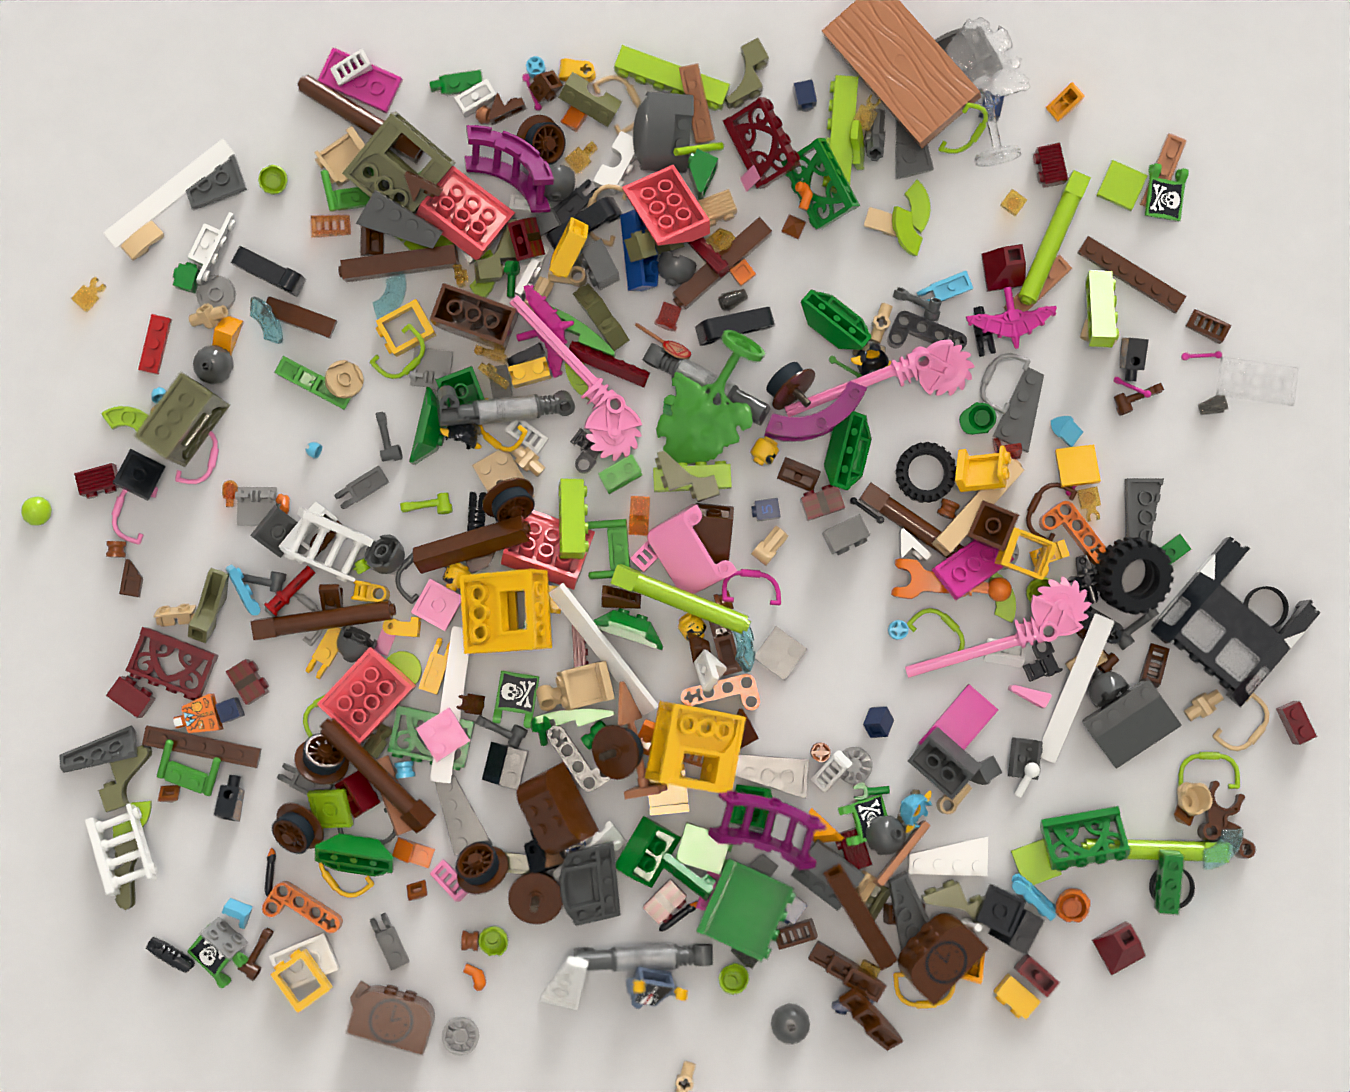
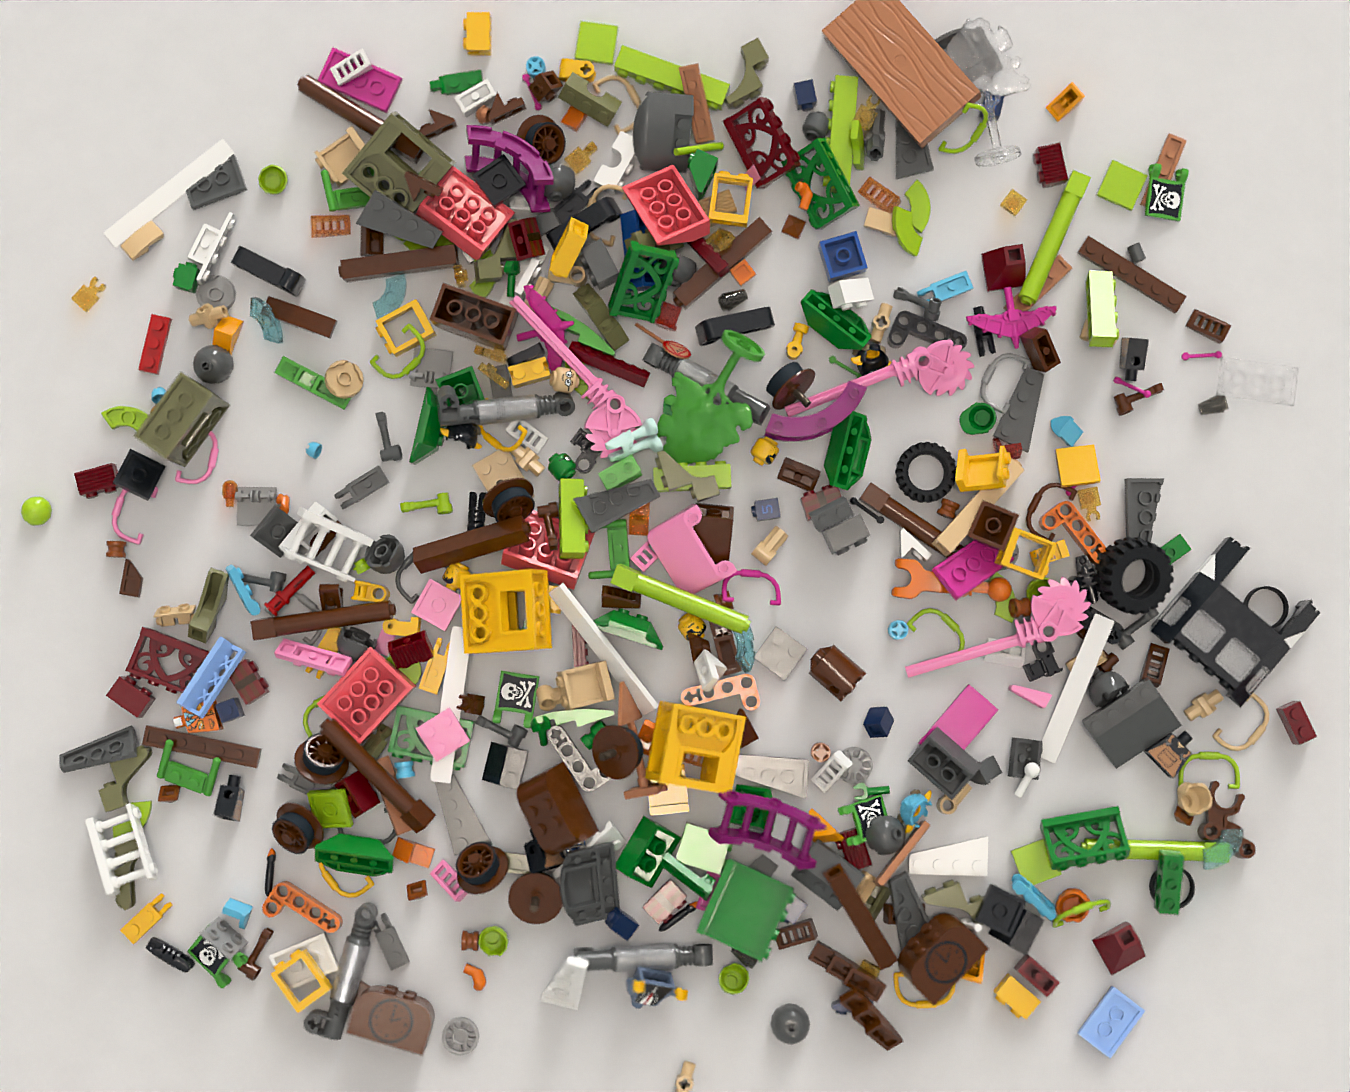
(145, 920): none -> yellow hinge
(208, 675): none -> light blue fence
(313, 657): none -> bright pink hinge
(346, 978): none -> piece
(410, 649): none -> dark red brick
(441, 124): none -> reddish brown slope
(478, 33): none -> yellow brick
(480, 562): reddish brown tile -> none
(499, 180): none -> black plate
(547, 512): none -> reddish brown brick
(561, 466): none -> green head
(564, 380): none -> tan head
(596, 42): none -> lime tile
(610, 505): none -> dark grey wing
(621, 923): none -> dark blue brick
(626, 440): none -> light aqua piece
(658, 290): none -> green fence
(728, 218): none -> yellow window
(795, 348): none -> yellow leg
(815, 125): none -> dark grey head
(831, 514): none -> dark grey brick
(835, 671): none -> reddish brown cylinder
(842, 256): none -> blue brick
(850, 293): none -> white brick
(883, 191): none -> clear orange slope
(1020, 607): none -> dark orange wheel
(1040, 349): none -> reddish brown brick
(1081, 908): none -> lime piece
(1111, 1021): none -> light blue plate
(1136, 253): none -> dark grey hinge
(1170, 753): none -> torso

